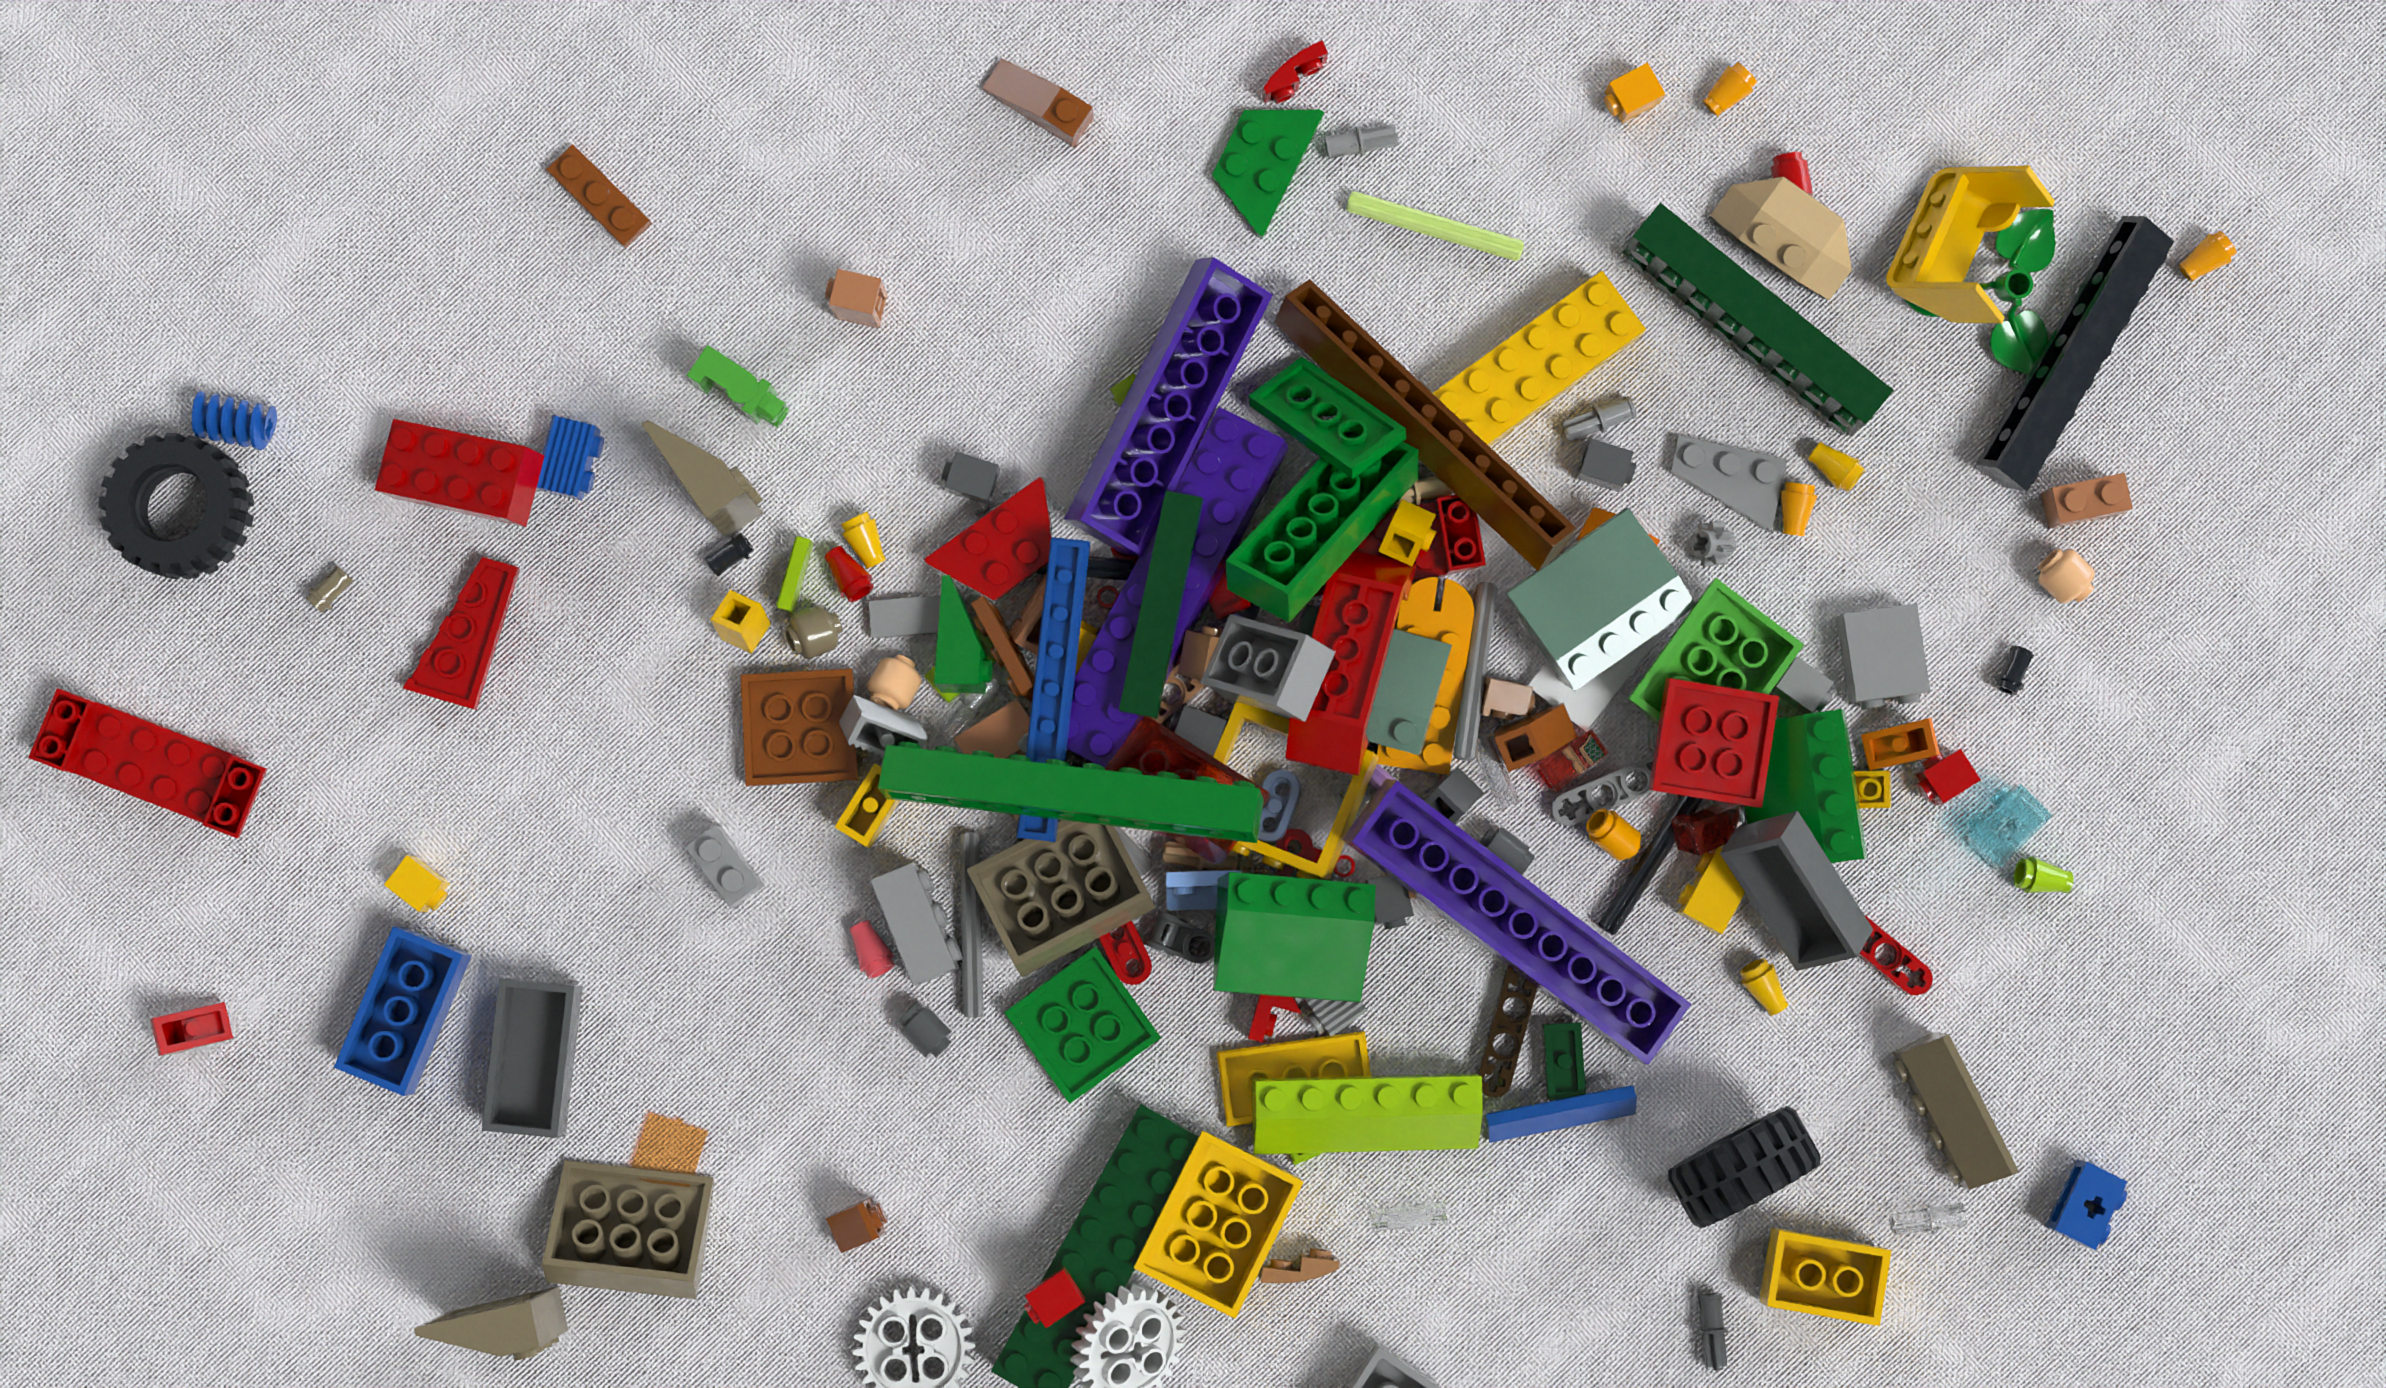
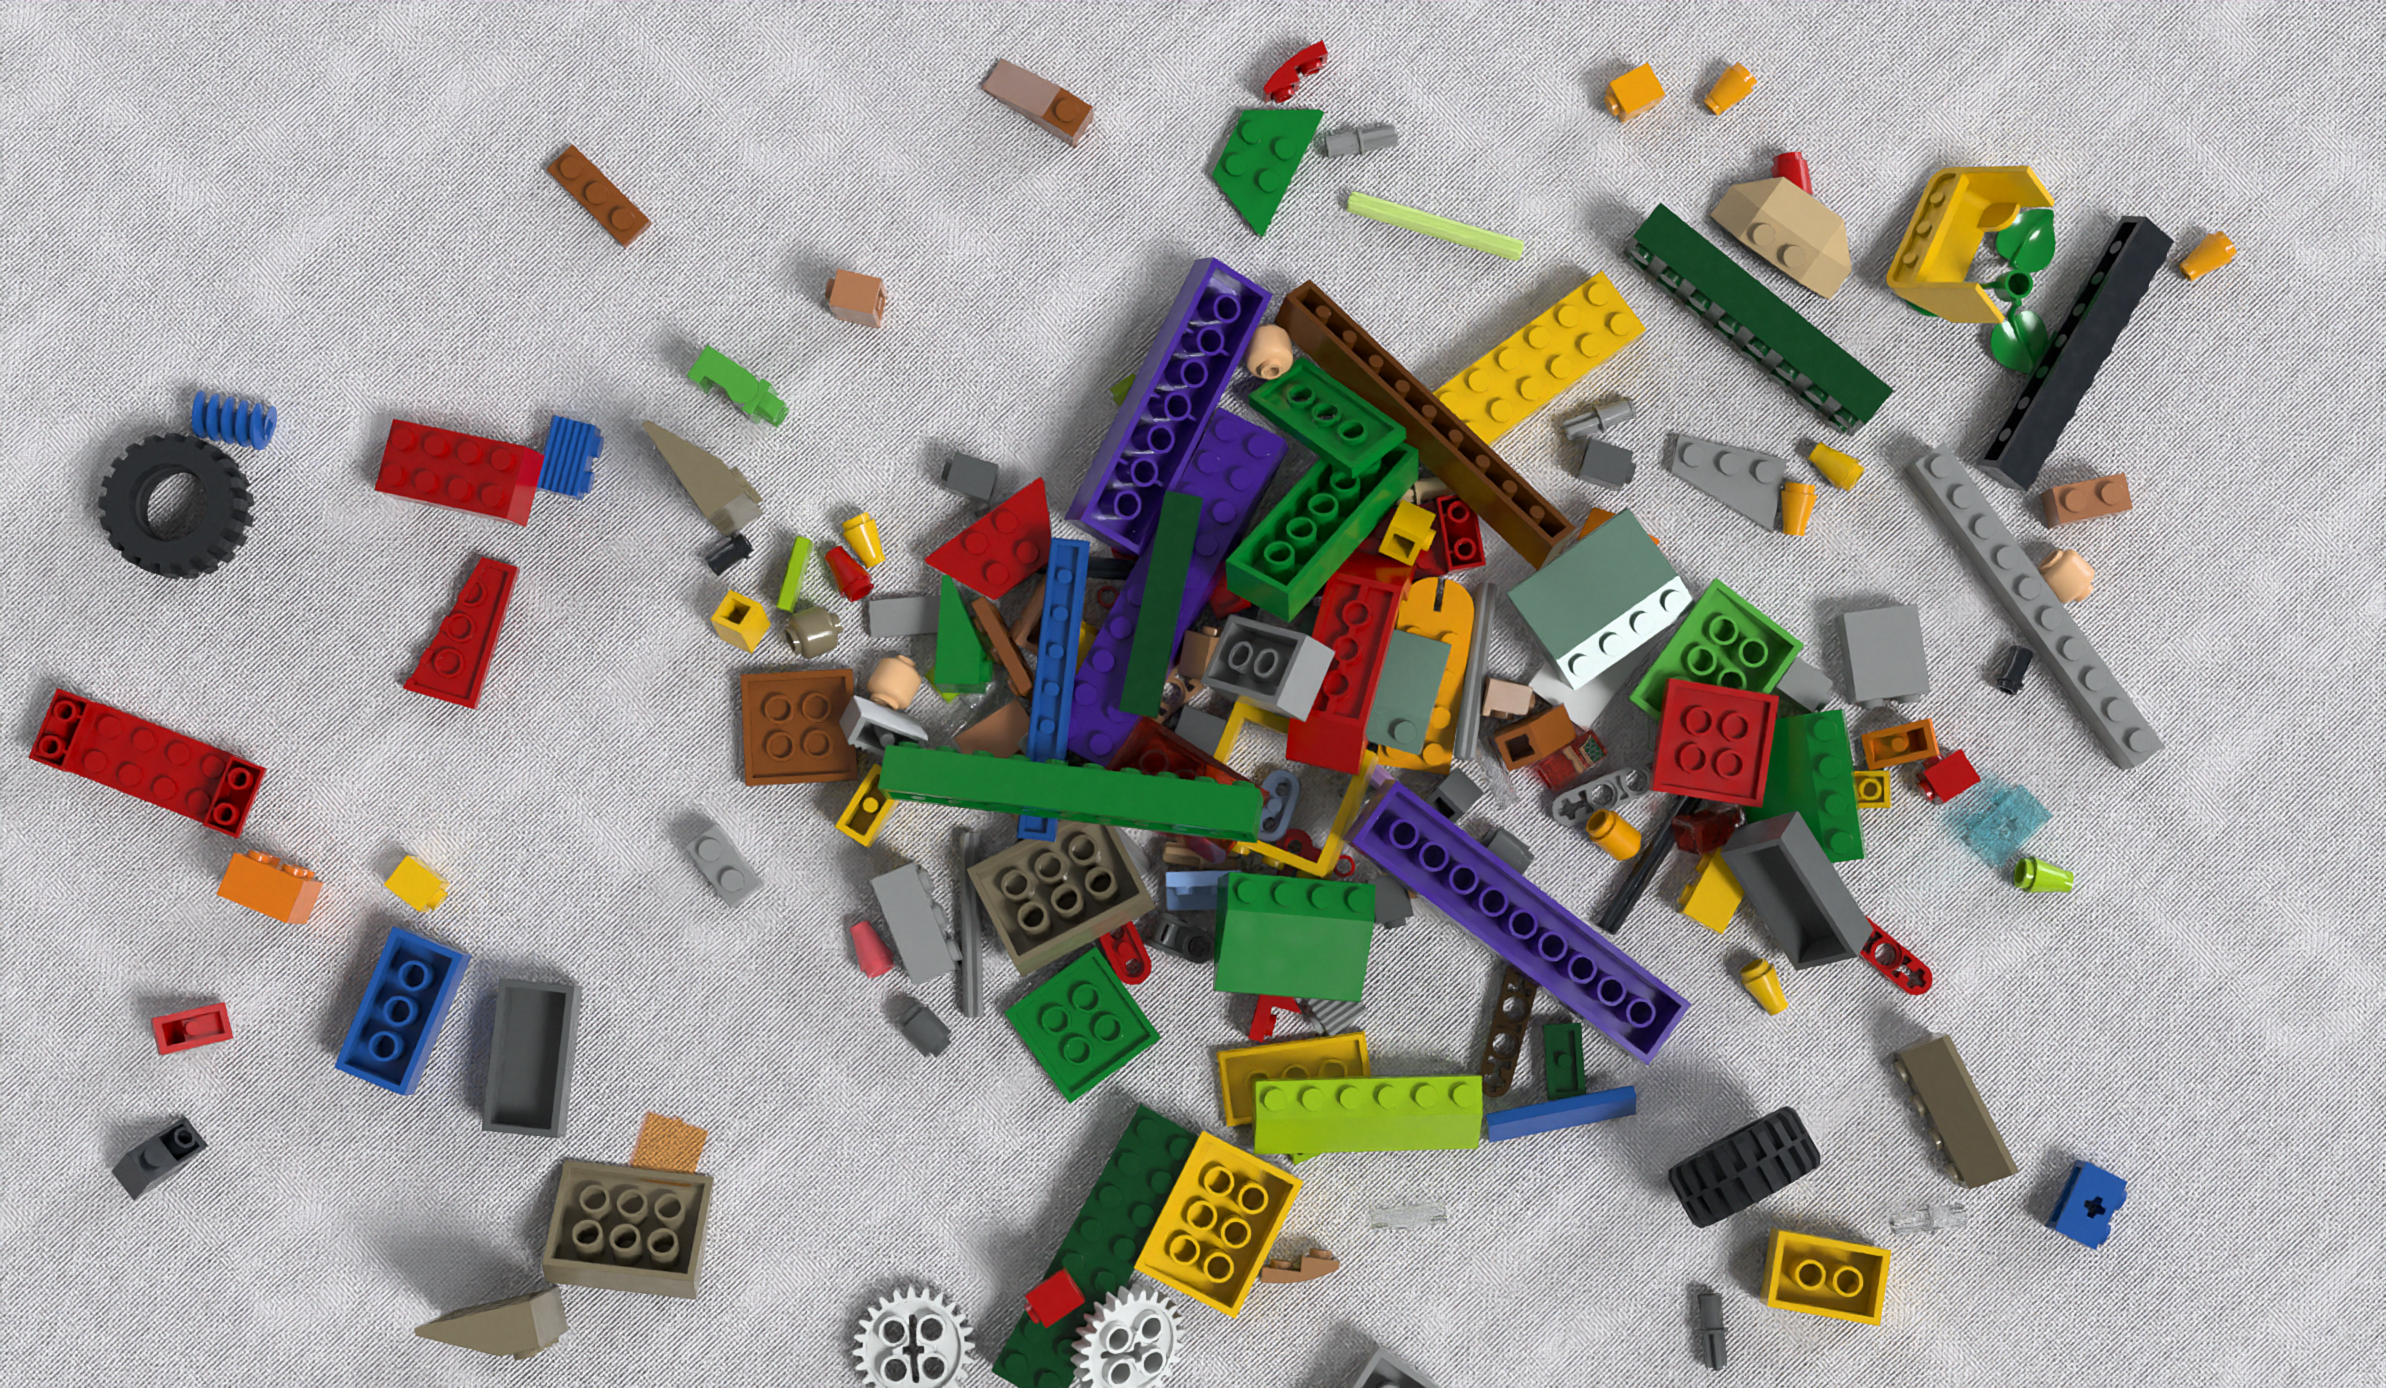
(158, 1158): none -> black slope
(270, 888): none -> orange brick
(329, 589): dark tan pin -> none
(857, 1224): dark orange slope -> none
(1269, 352): none -> light nougat head
(1713, 543): light grey gear -> none
(2034, 608): none -> light grey brick

